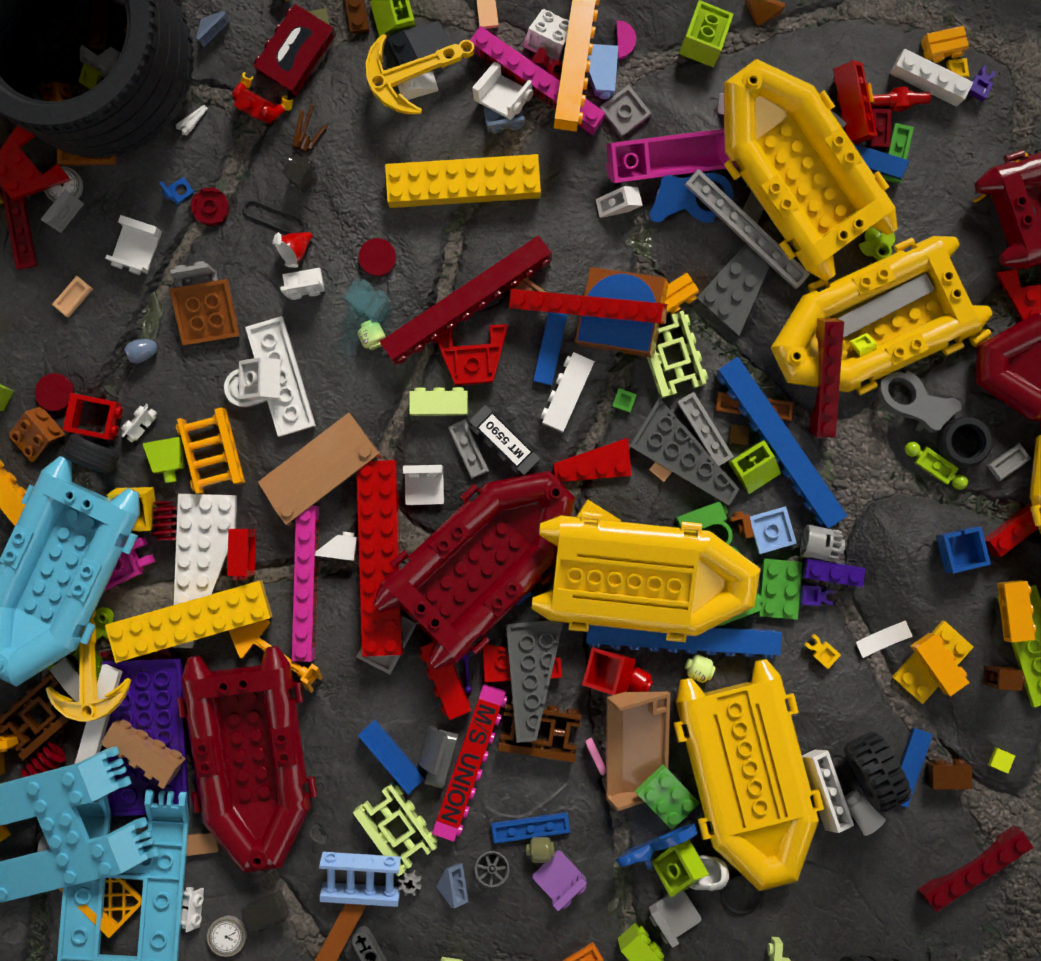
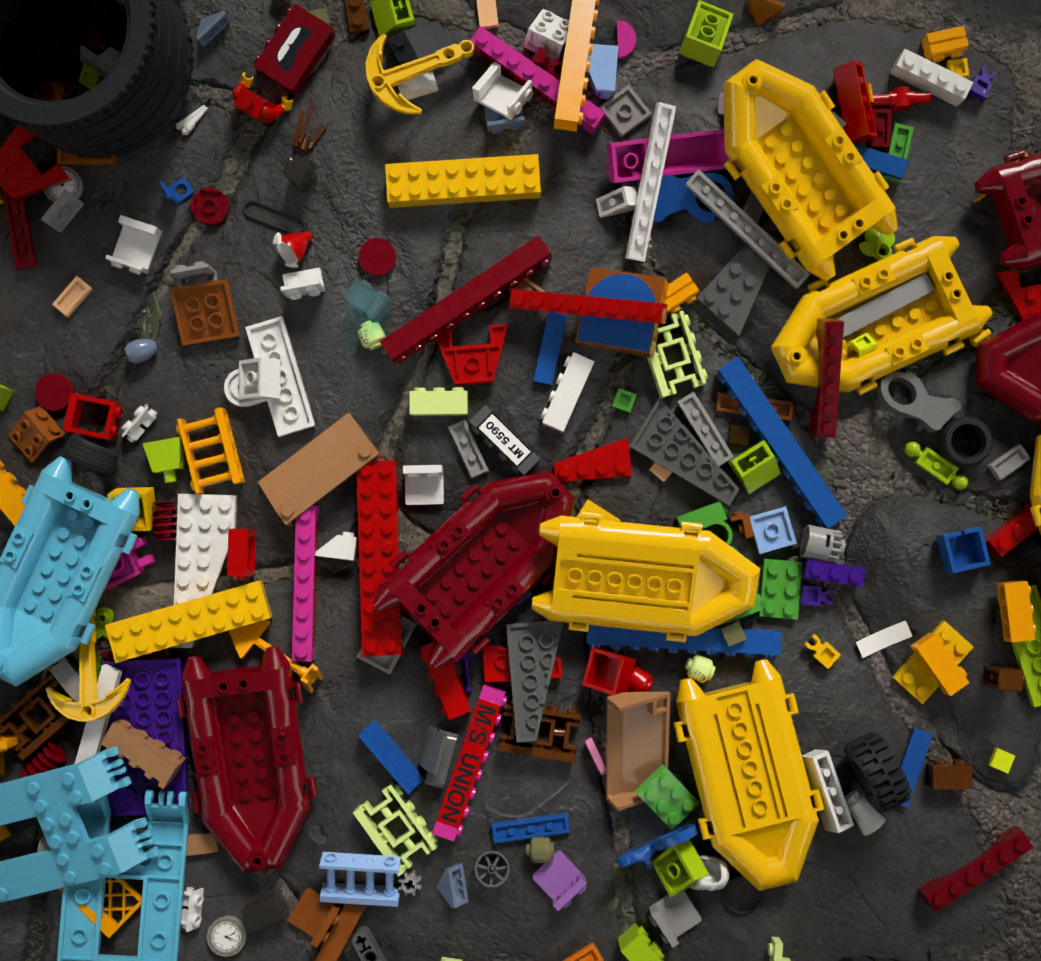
(314, 916): none -> dark orange bracket
(650, 181): none -> white tile
(733, 633): none -> olive tile

